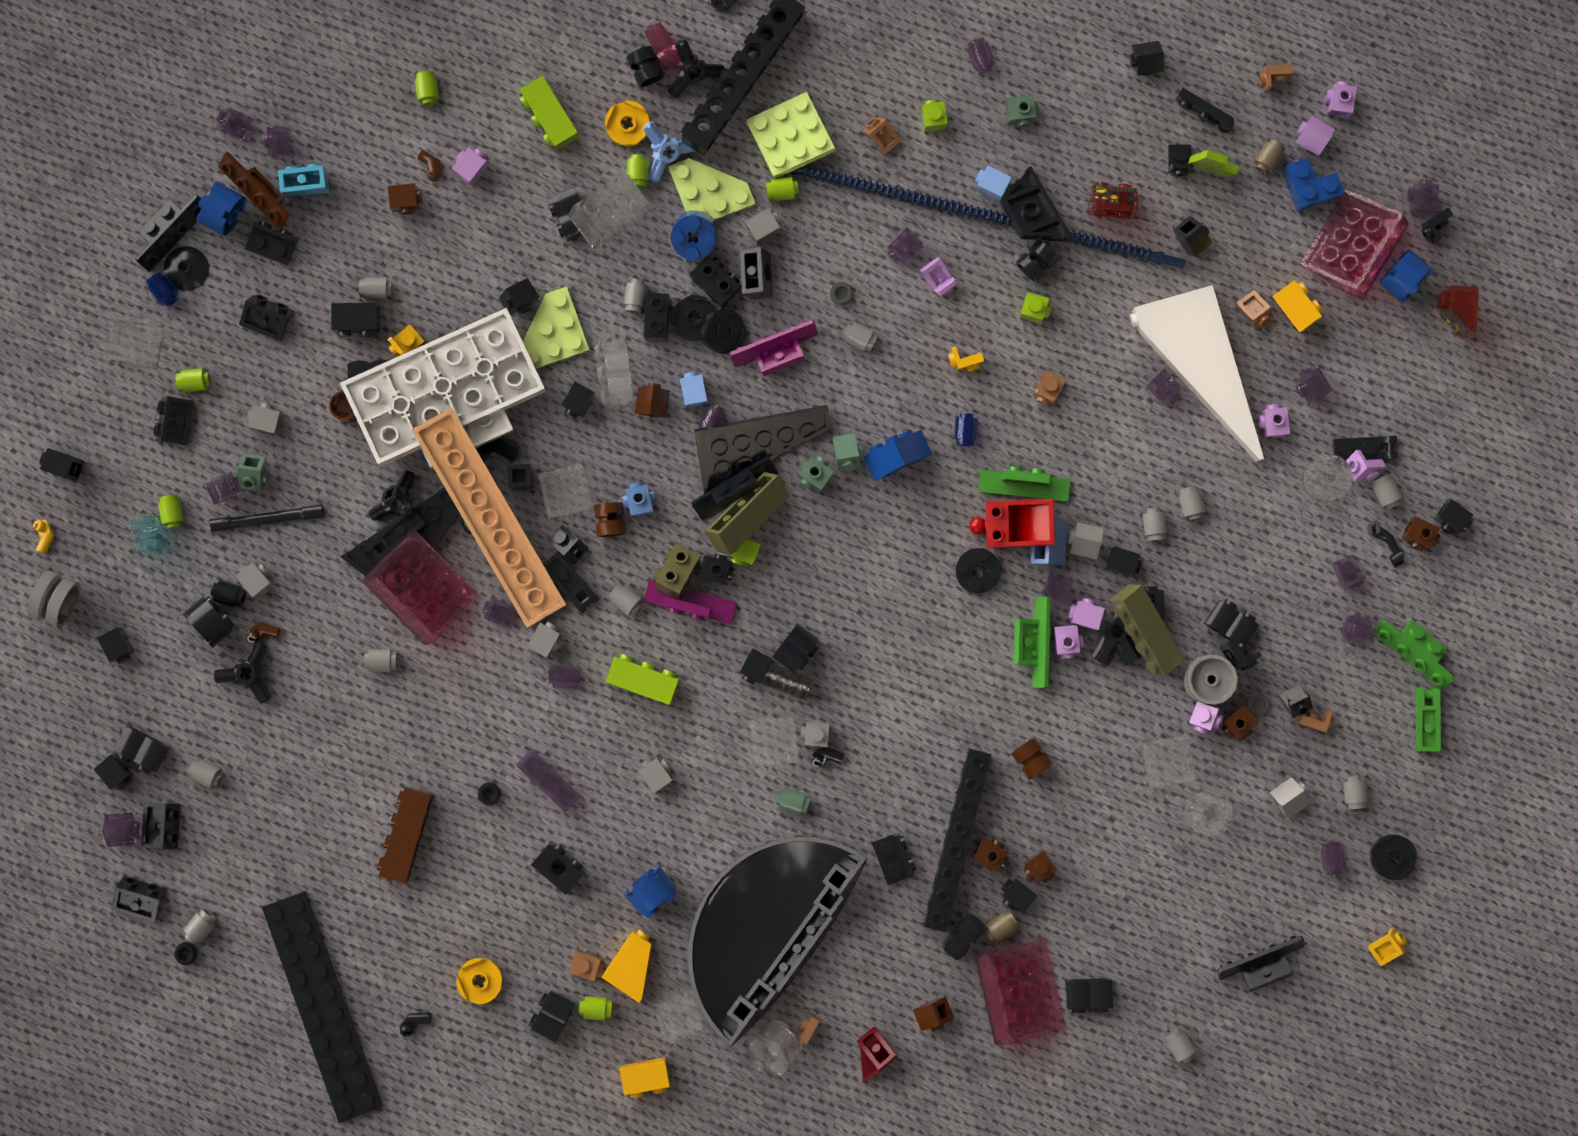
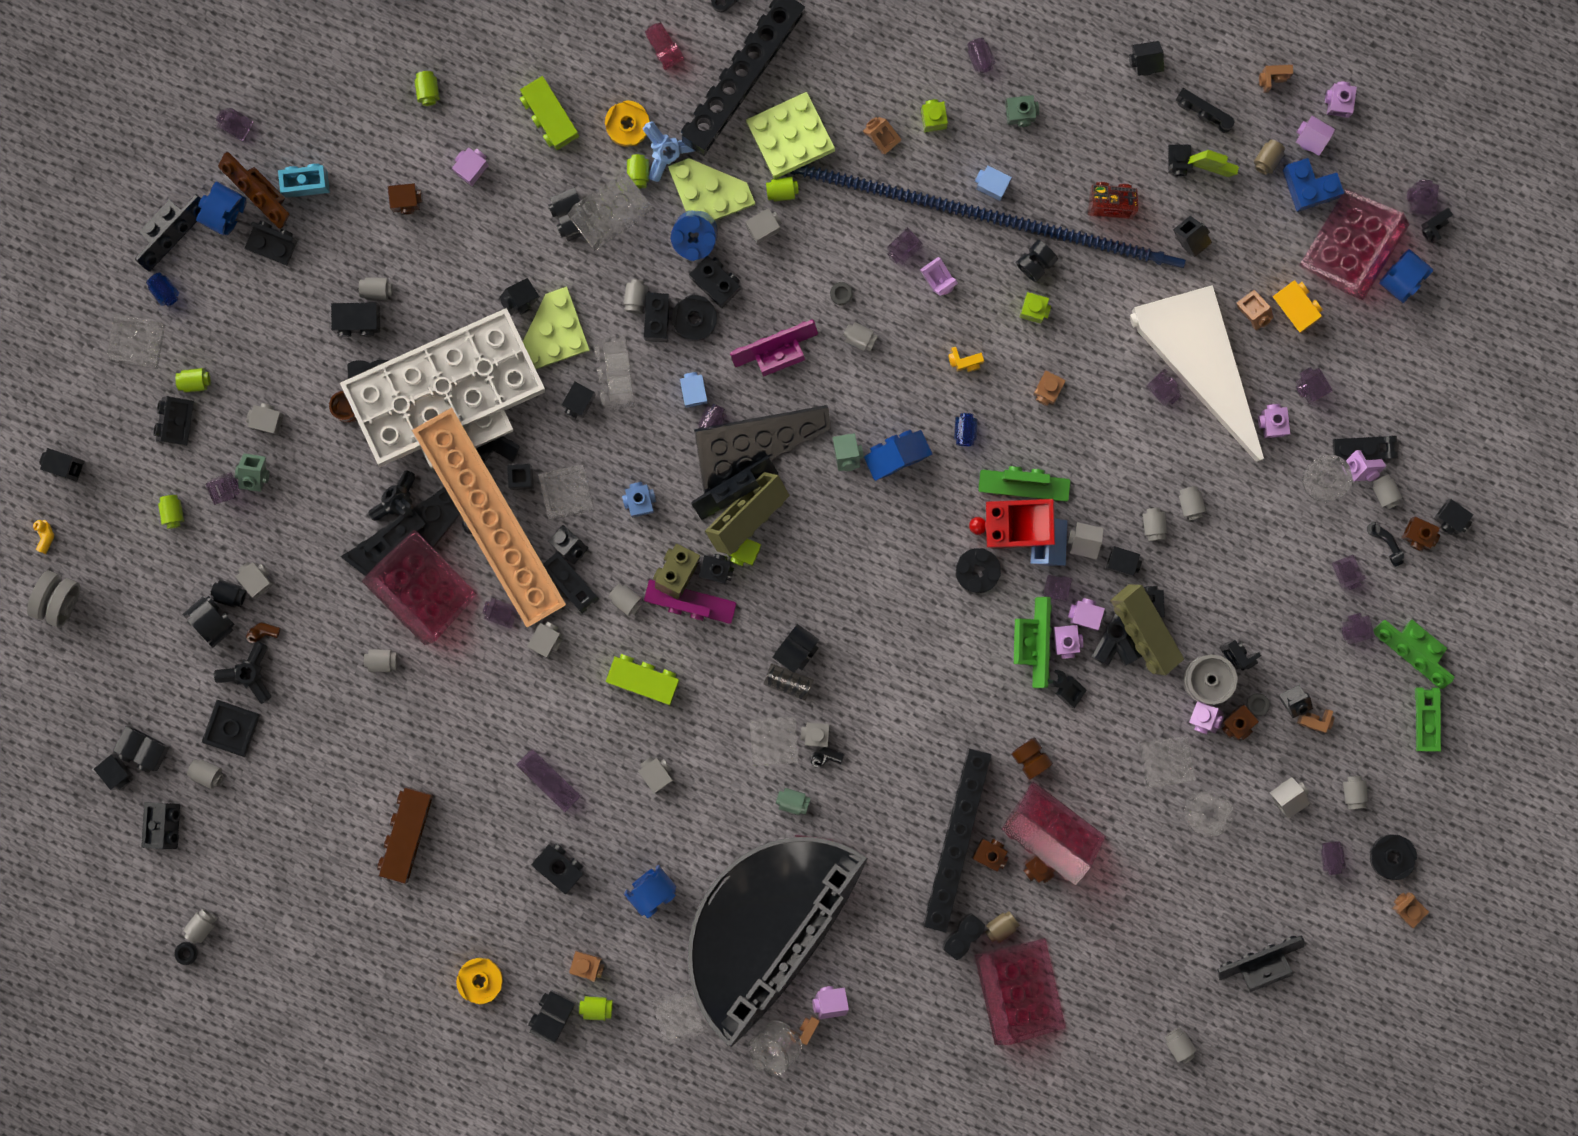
(116, 645): black brick -> none
(120, 829): clear purple brick -> none
(138, 898): black bracket -> none
(147, 534): clear light blue wheel -> none
(194, 275): black dish -> none
(230, 523): black piece -> none
(230, 728): none -> black tile
(266, 317): black bracket -> none
(277, 140): clear purple brick -> none
(322, 1007): black plate -> none
(405, 341): yellow bracket -> none
(411, 1022): black arm -> none
(433, 165): reddish brown arm -> none
(482, 796): black plate -> none
(564, 676): clear purple brick -> none
(612, 527): reddish brown wheel -> none
(630, 965): yellow slope -> none
(645, 67): black wheel -> none
(645, 1077): yellow brick -> none
(652, 401): reddish brown brick -> none
(691, 69): black bush -> none
(723, 331): black tile -> none
(755, 667): black brick -> none
(756, 273): black brick -> none
(818, 481): sand green brick -> none
(830, 1002): none -> lavender brick
(875, 1053): dark red slope -> none
(893, 858): black bracket -> none
(933, 1014): reddish brown brick -> none
(1017, 895): black brick -> none
(1033, 211): black wing -> none
(1054, 833): none -> clear pink slope
(1069, 690): none -> black plate
(1089, 993): black brick -> none
(1231, 623): black brick -> none
(1388, 947): yellow bracket -> none
(1409, 909): none -> medium nougat bracket
(1459, 309): clear red slope -> none

